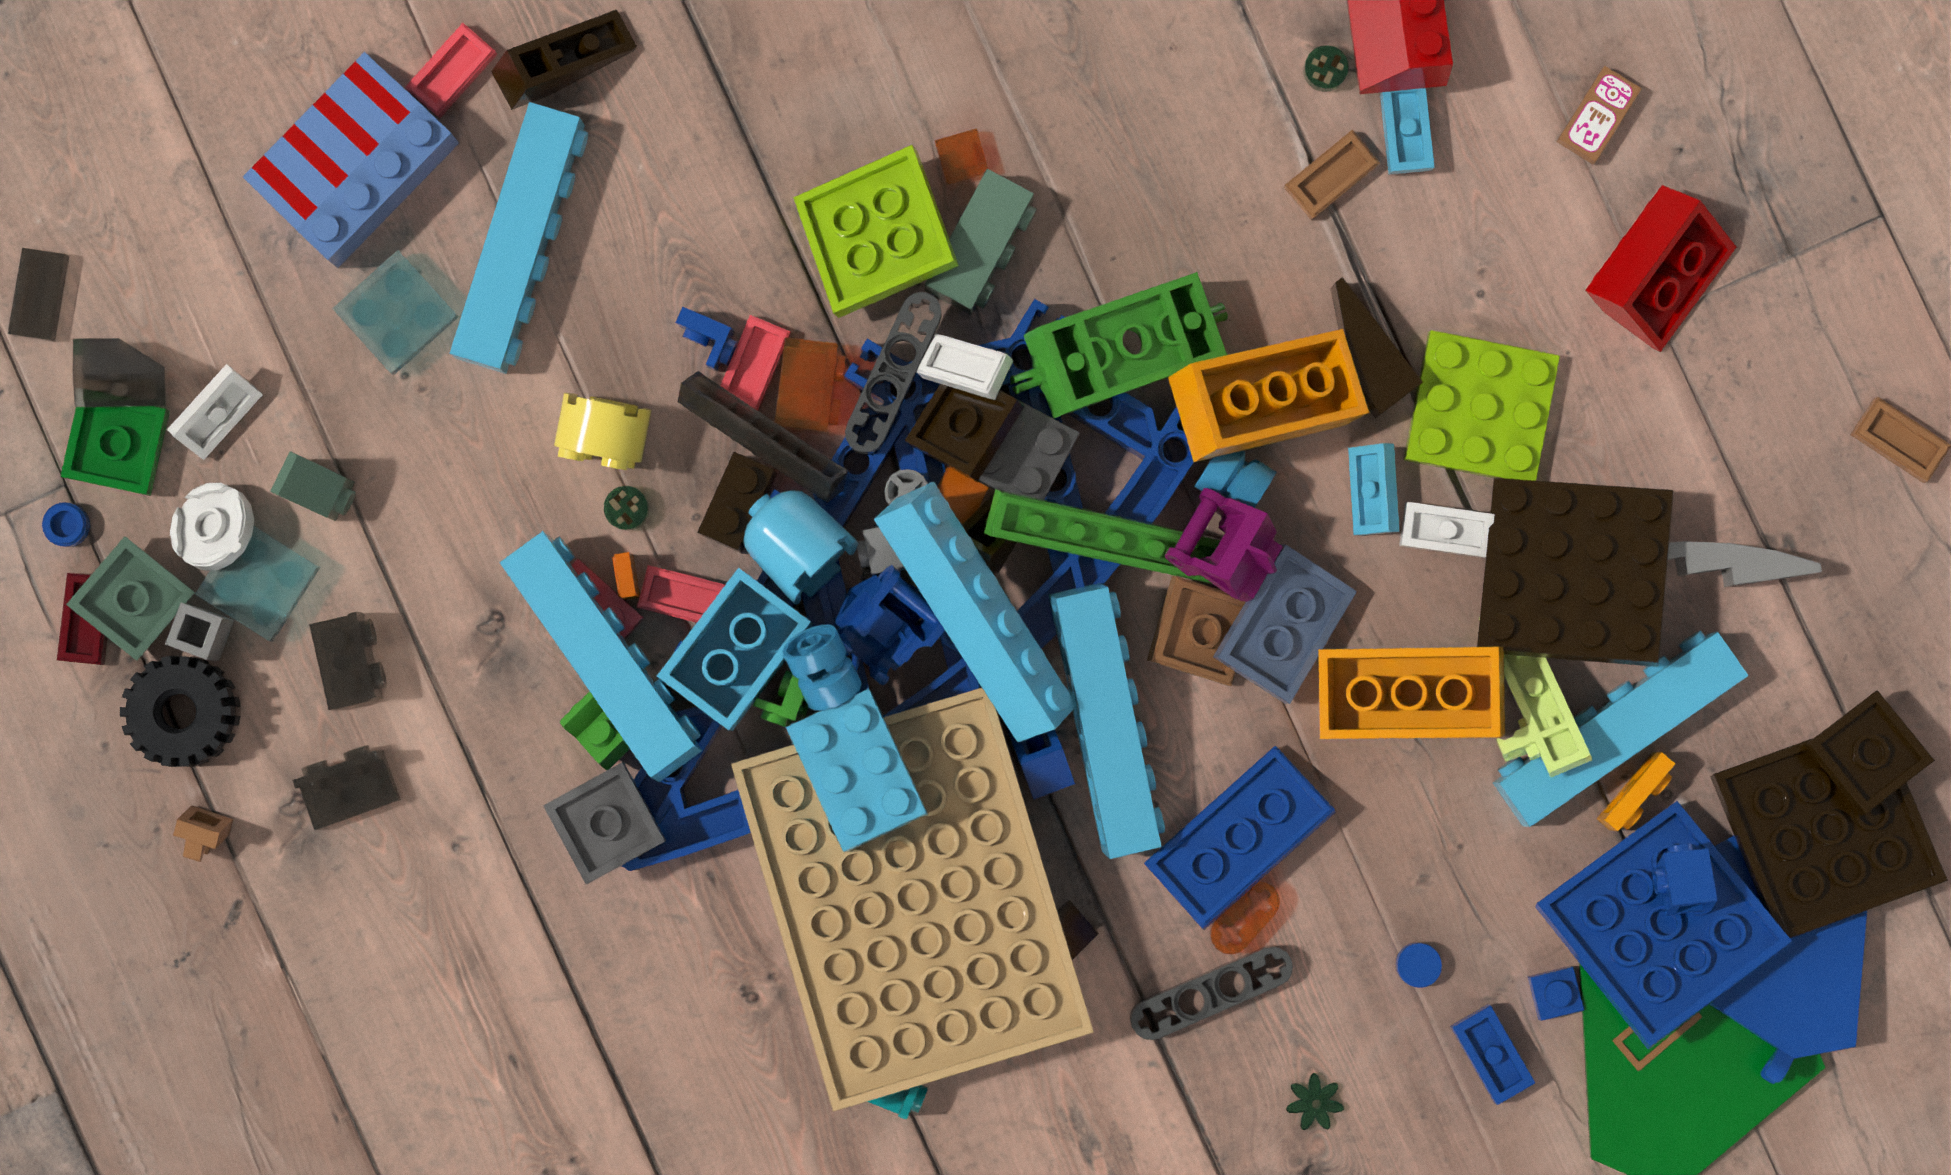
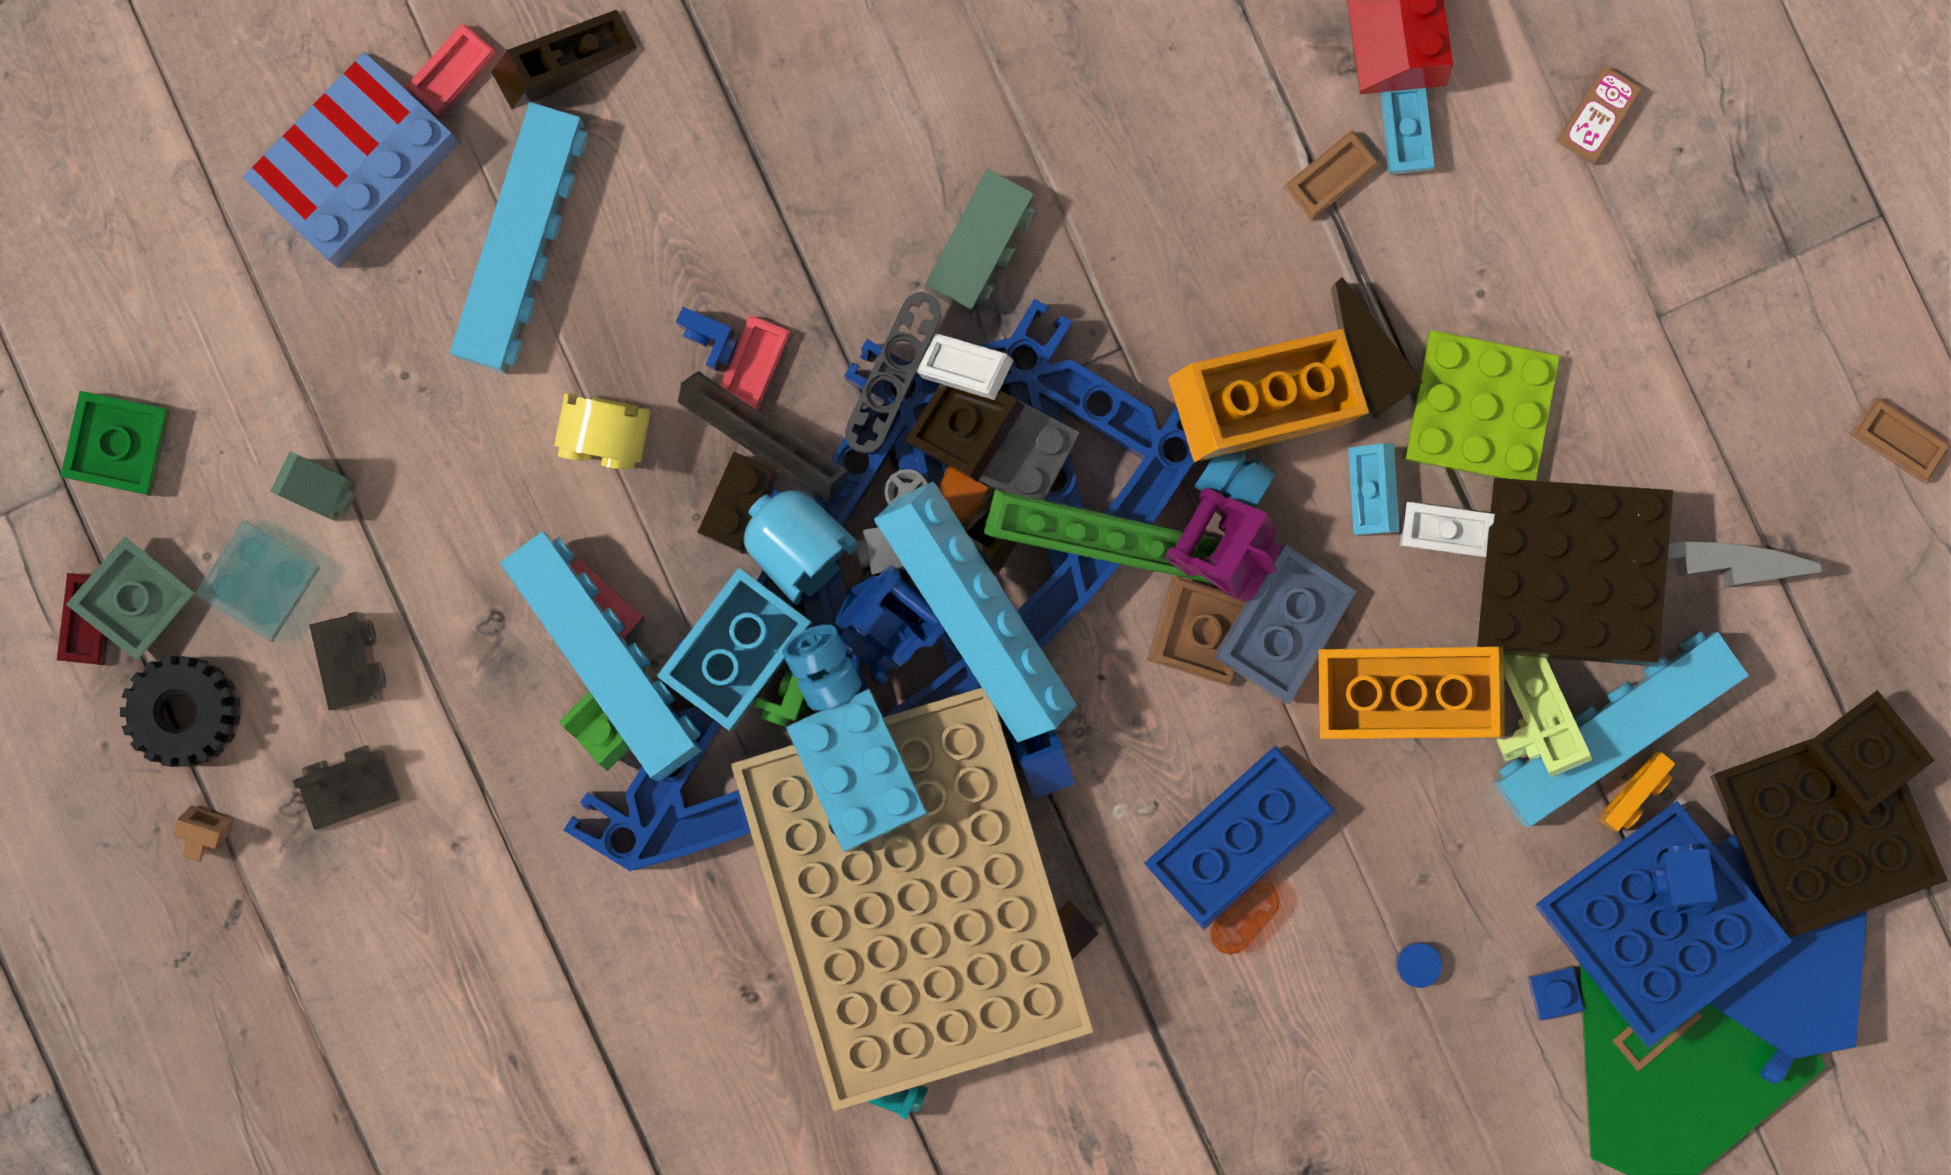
(38, 294): clear smoke tile -> none
(66, 524): blue tile -> none
(115, 375): clear smoke slope -> none
(199, 632): light grey brick -> none
(212, 526): white tile -> none
(215, 412): white plate -> none
(395, 312): clear light blue plate -> none
(604, 823): flat silver plate -> none
(626, 508): clear green tile -> none
(626, 576): orange tile -> none
(677, 594): coral tile -> none
(808, 386): clear orange brick -> none
(875, 231): lime plate -> none
(961, 156): clear orange plate -> none
(1084, 356): bright green brick -> none
(1106, 720): medium azure brick -> none
(1213, 998): dark grey beam -> none
(1307, 1097): clear green plant -> none
(1325, 68): clear green tile -> none
(1492, 1054): blue plate -> none
(1661, 267): red slope -> none

